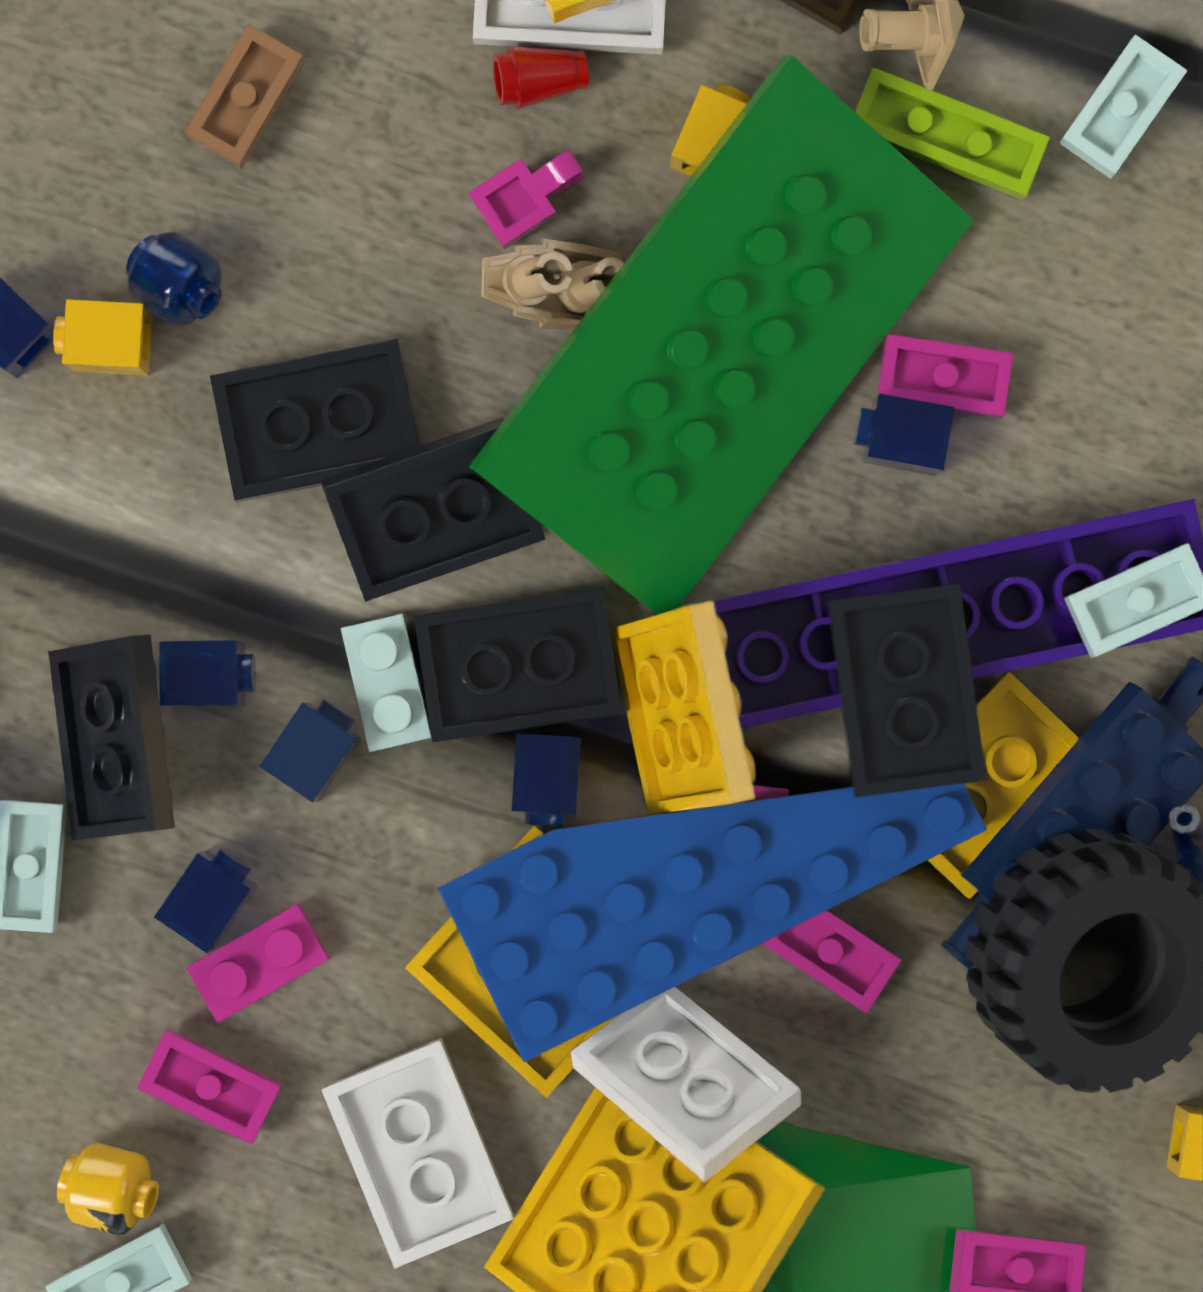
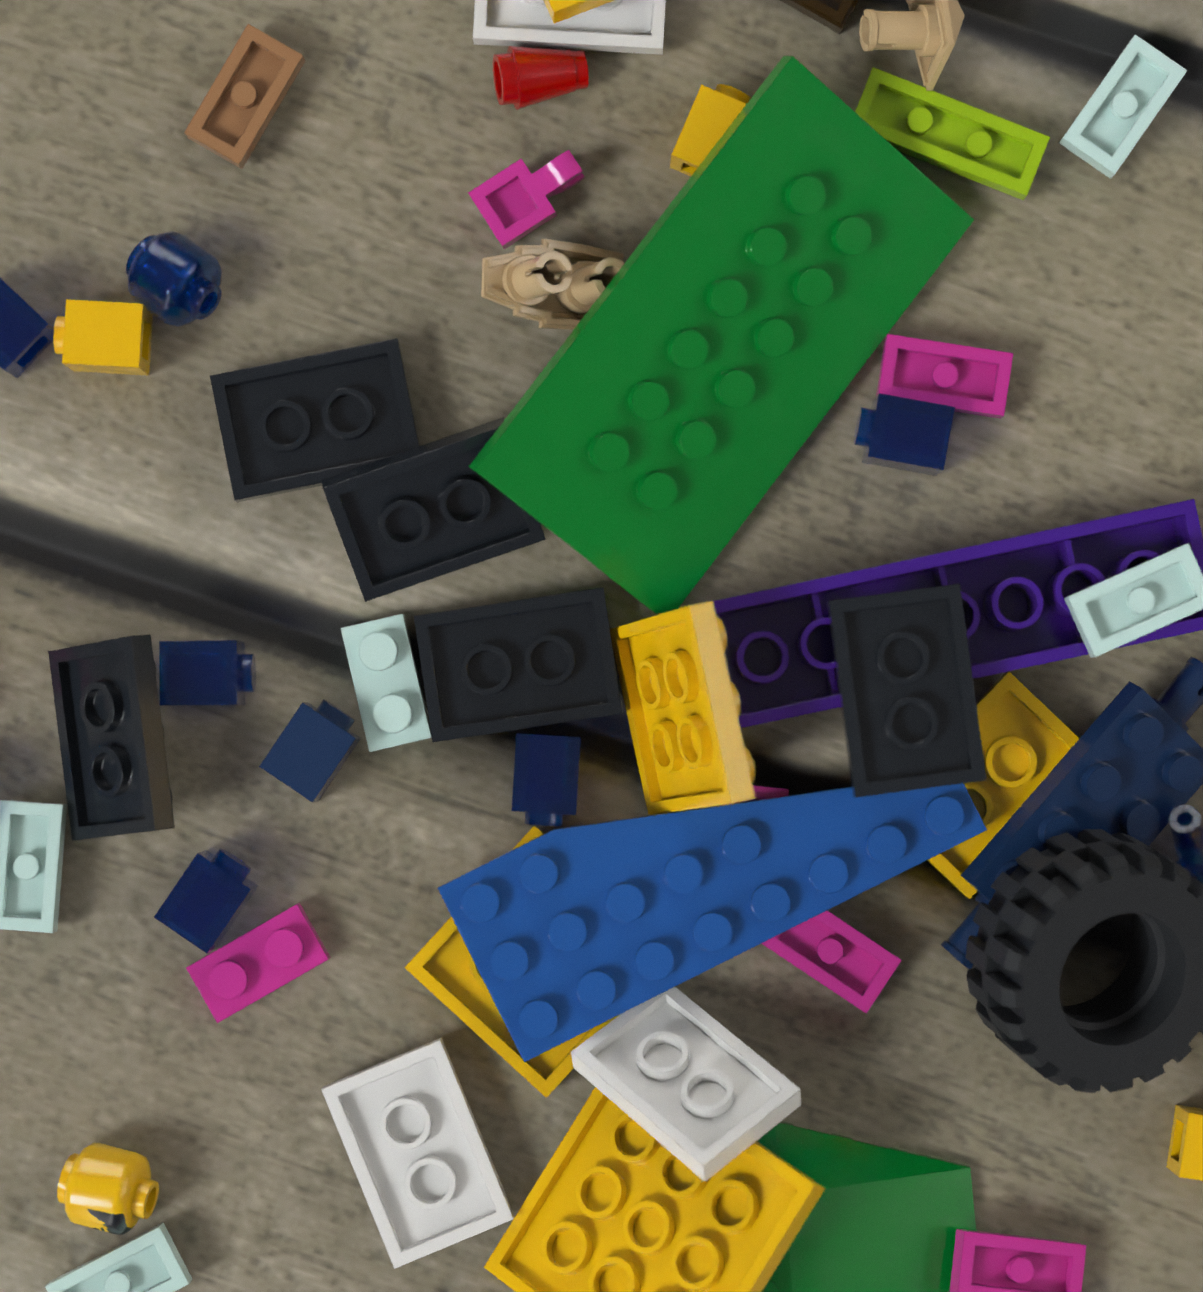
(209, 1086): dark pink plate -> none

